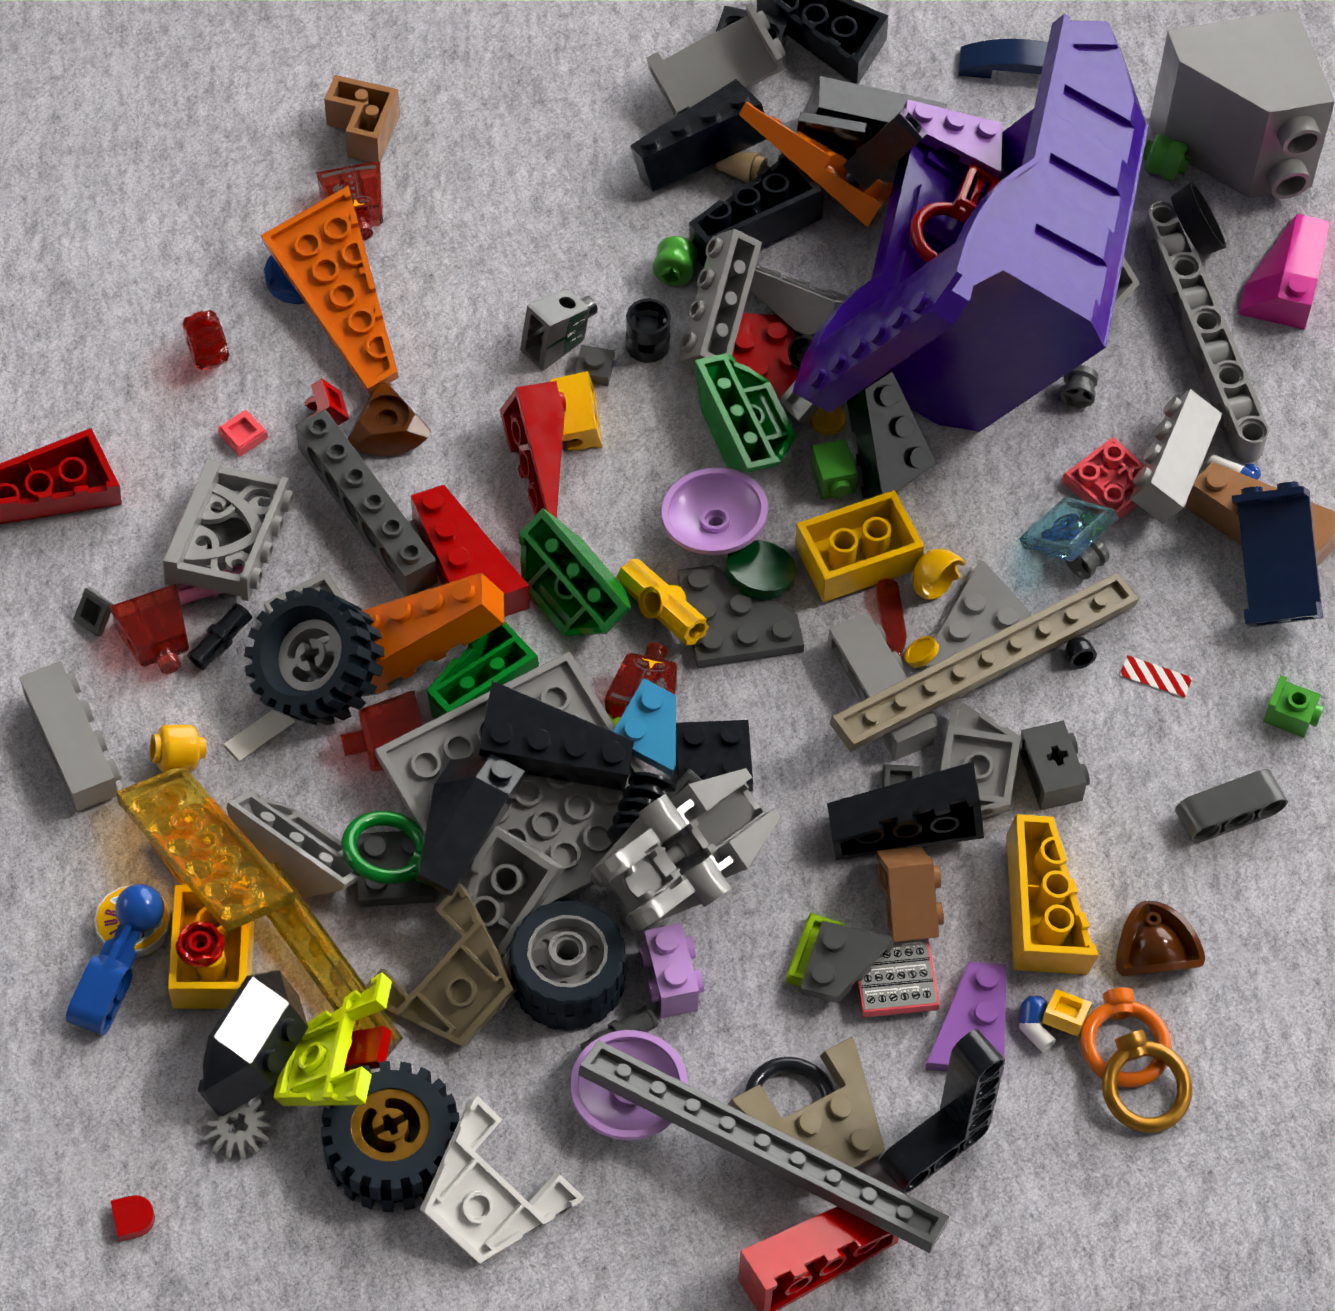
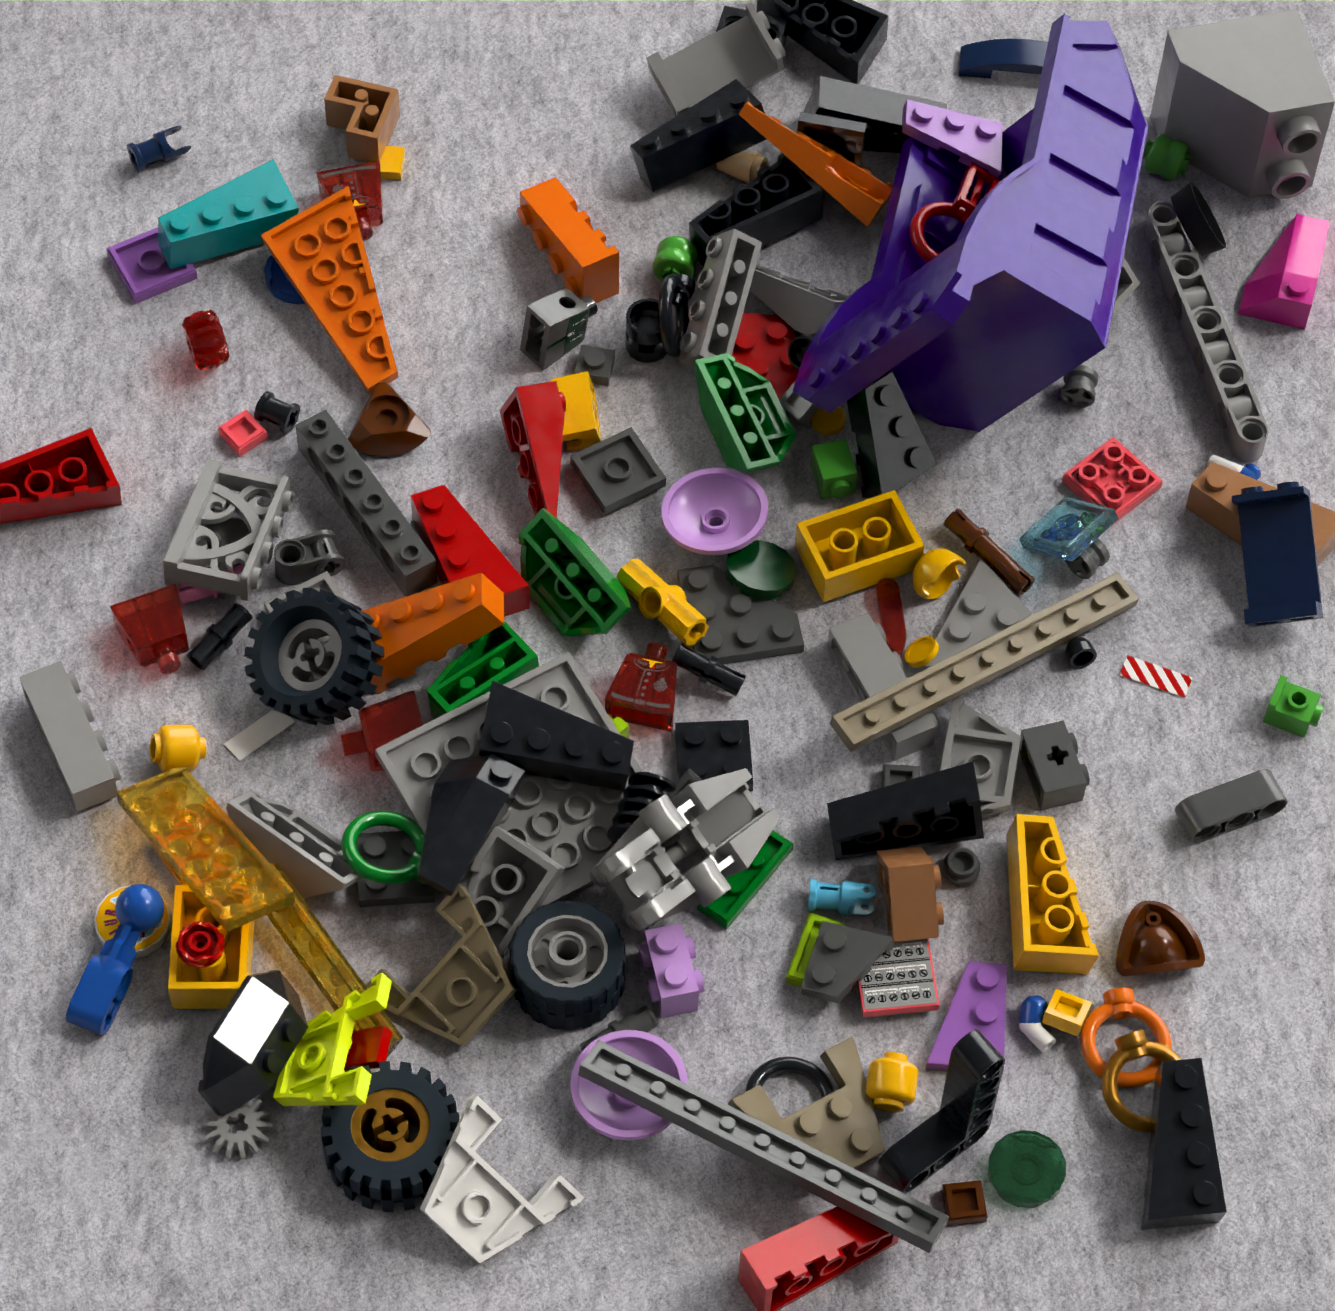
(93, 612): dark grey slope -> none
(132, 1216): red tile -> none
(145, 268): none -> medium lavender tile
(154, 149): none -> dark blue piece
(226, 217): none -> teal wedge
(277, 412): none -> black bush
(308, 556): none -> dark grey piece
(327, 398): red tile -> none
(392, 162): none -> yellow tile
(570, 241): none -> orange wedge
(618, 470): none -> dark grey plate
(652, 726): dark azure wing -> none
(674, 290): none -> black piece
(708, 669): none -> black pin
(749, 881): none -> green tile
(841, 897): none -> medium azure piece
(884, 150): black slope -> none
(892, 1082): none -> yellow head
(961, 866): none -> dark grey plate
(964, 1203): none -> reddish brown tile
(979, 542): none -> reddish brown pin
(1027, 1168): none -> clear green tile
(1175, 455): brick -> none
(1182, 1152): none -> black wedge

